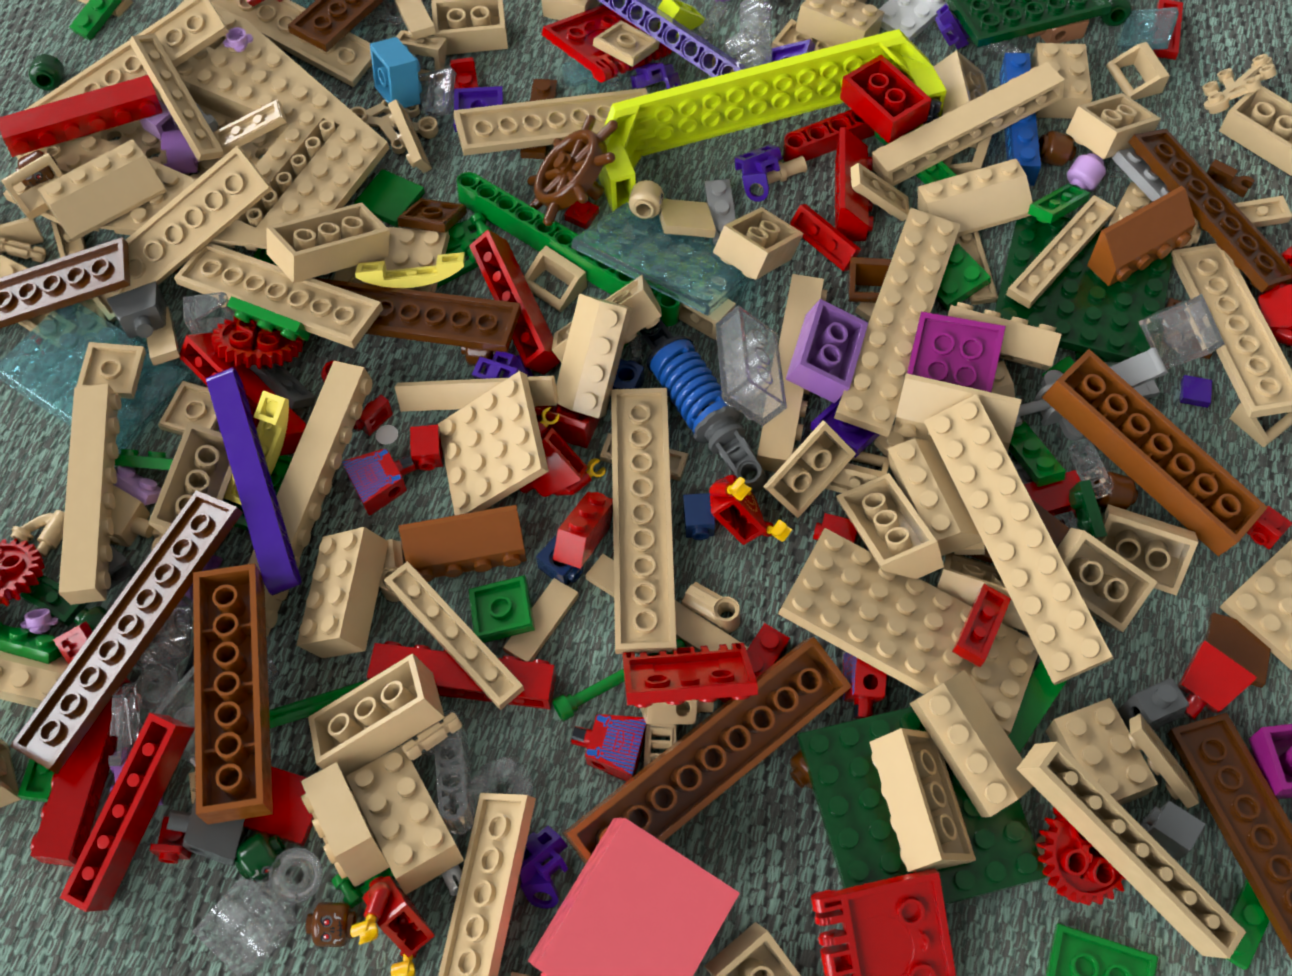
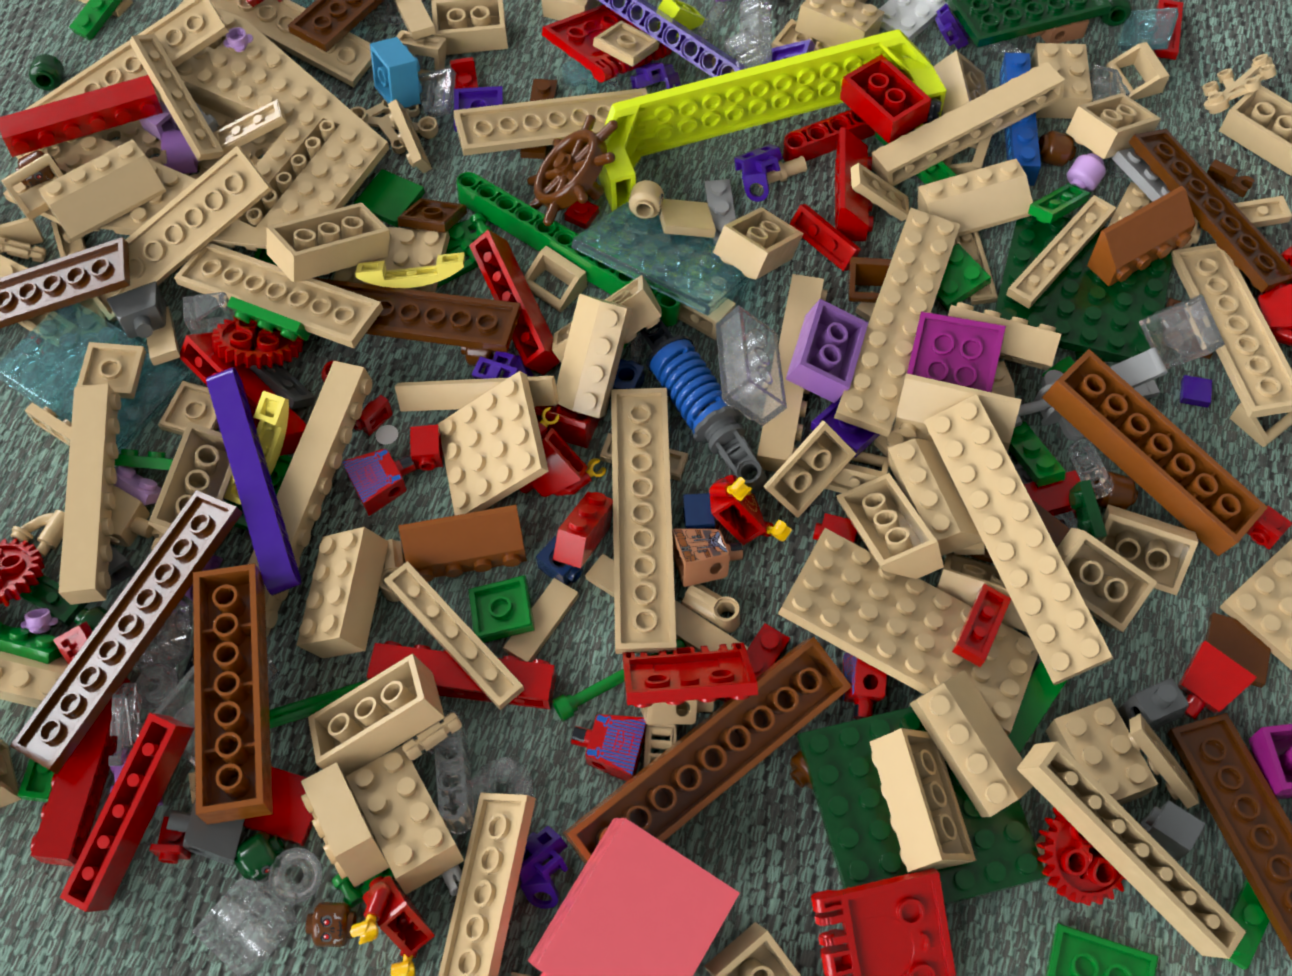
(48, 421): none -> tan plate
(702, 555): none -> nougat torso
(1106, 82): none -> clear wing

